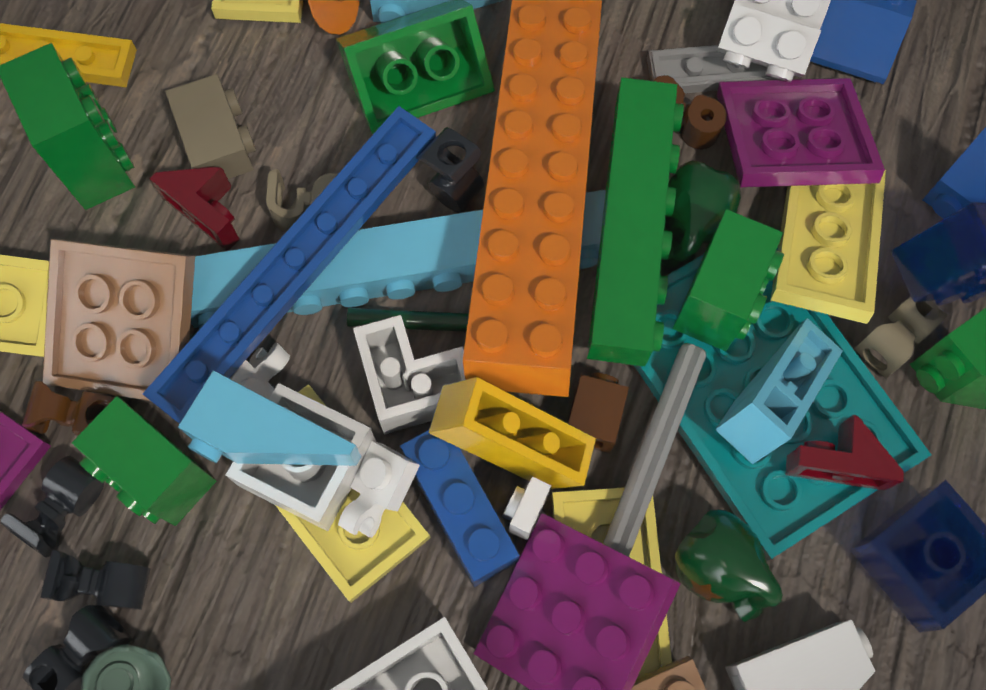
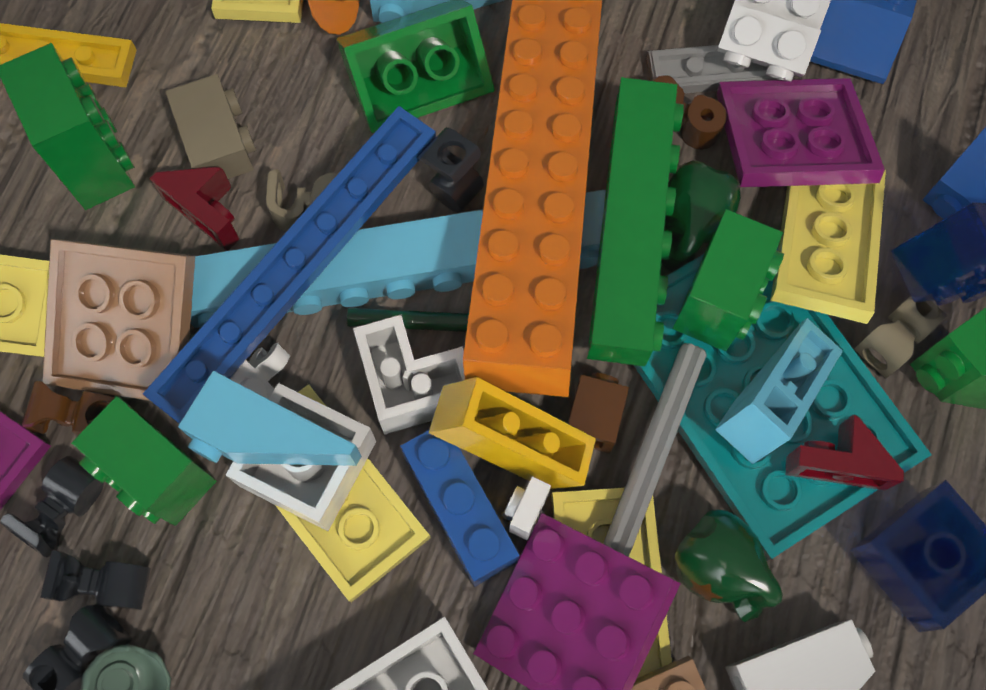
(381, 484): white plate -> none

